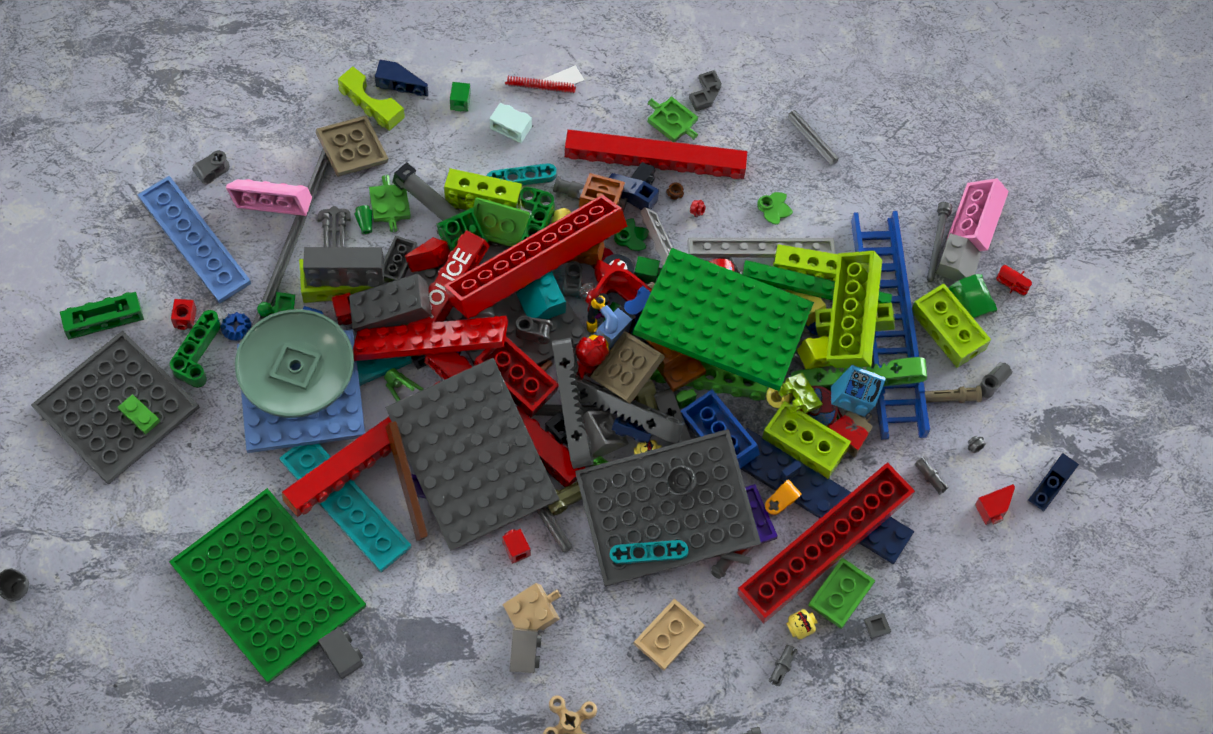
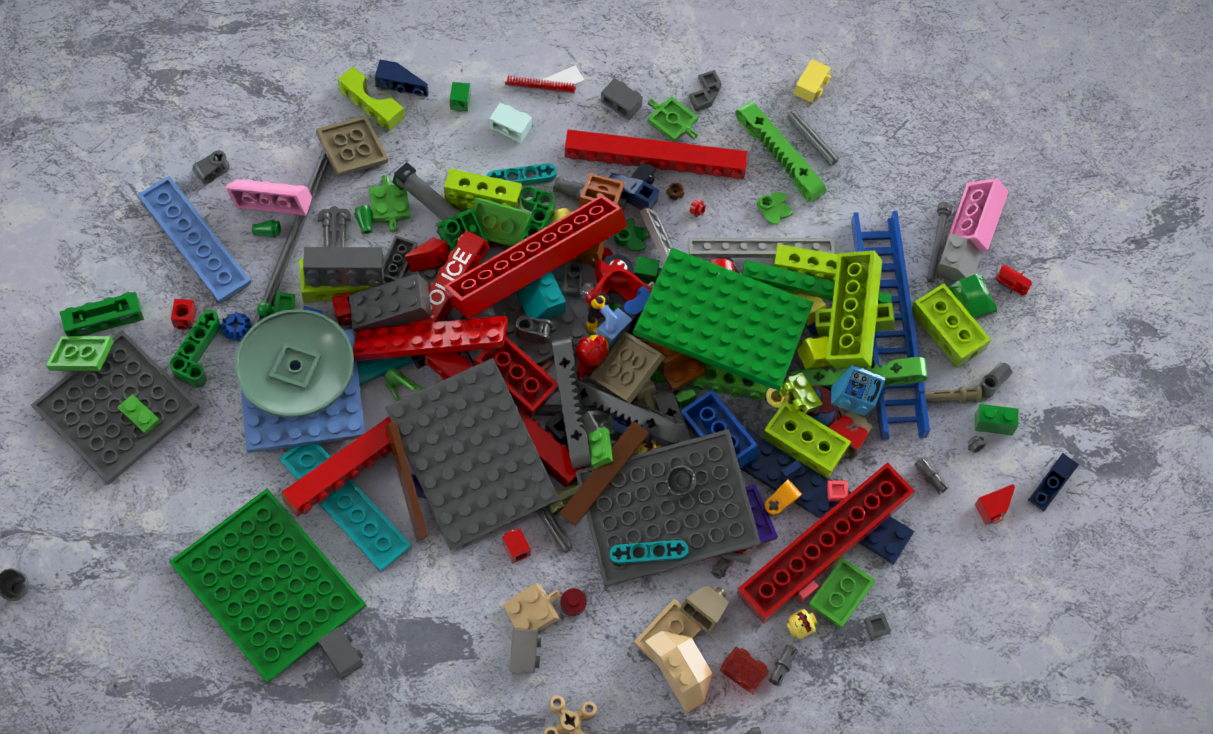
(80, 353): none -> bright green plate
(268, 228): none -> green cone
(573, 602): none -> dark red wheel
(600, 447): none -> bright green plate
(604, 475): none -> reddish brown tile
(621, 99): none -> dark grey brick
(681, 667): none -> tan wedge
(705, 607): none -> dark tan torso
(744, 670): none -> clear red brick
(761, 127): none -> bright green gear
(806, 592): none -> coral tile
(812, 81): none -> light yellow brick
(837, 490): none -> coral tile
(996, 419): none -> green brick

